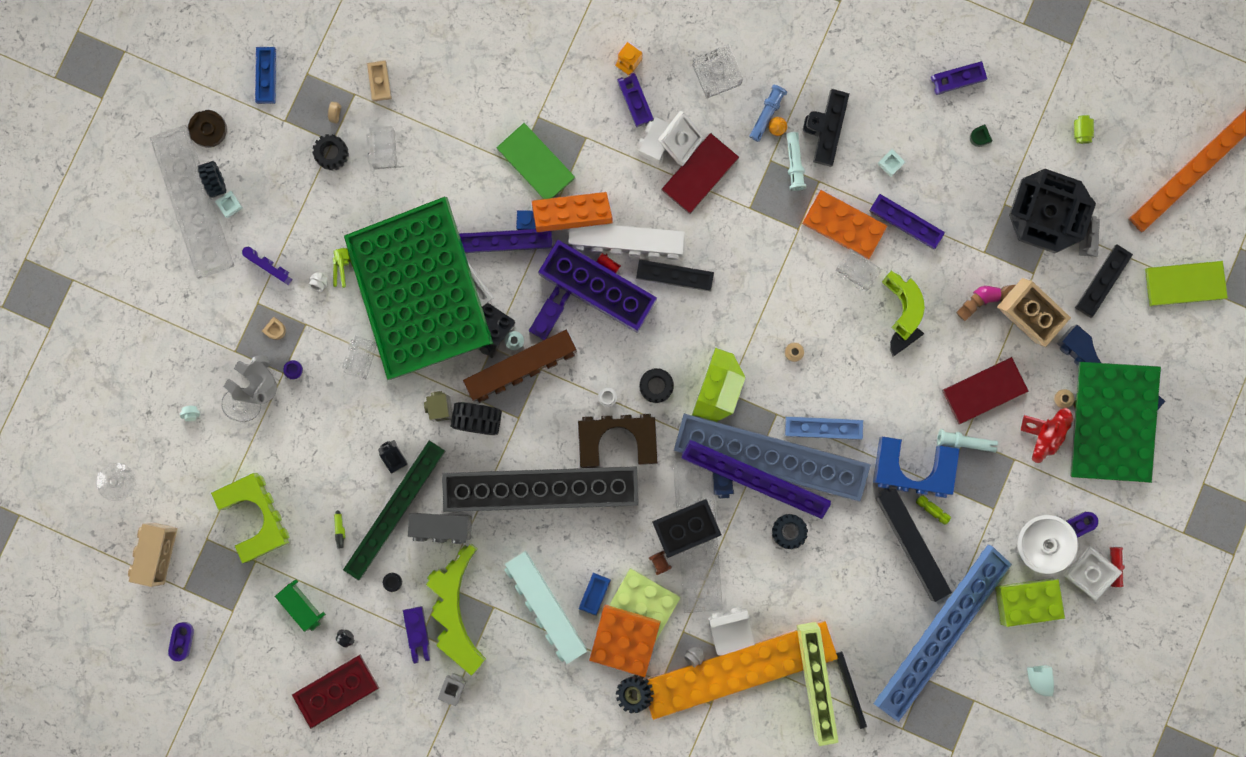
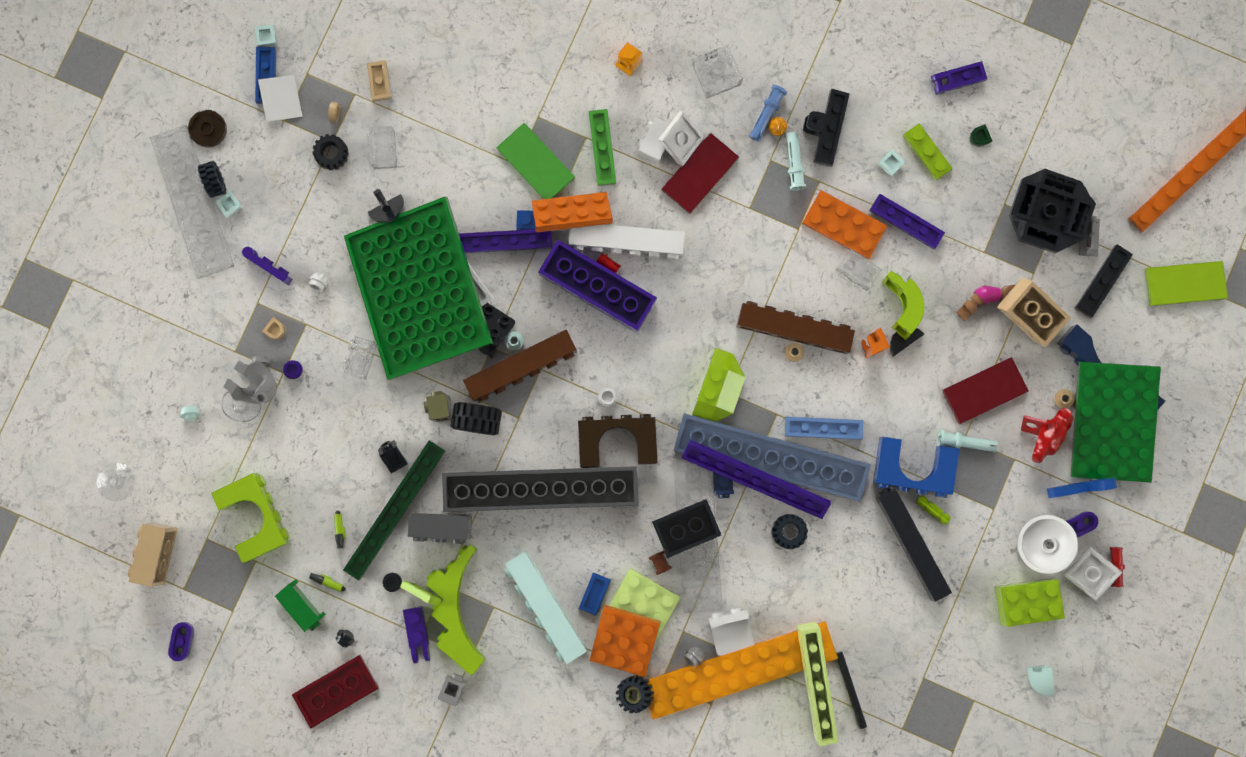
(266, 35): none -> light aqua plate
(280, 98): none -> white sticker
(326, 581): none -> piece
(341, 259): lime plant -> none
(387, 210): none -> black shield
(421, 593): none -> lime tile
(548, 315): dark purple hinge -> none
(602, 147): none -> bright green plate
(635, 100): dark purple plate -> none
(656, 373): black tyre -> none
(675, 275): black tile -> none
(795, 328): none -> reddish brown brick
(877, 343): none -> orange hinge
(927, 151): none -> lime plate
(943, 633): medium blue plate -> none
(1084, 129): lime brick -> none
(1092, 485): none -> blue beam

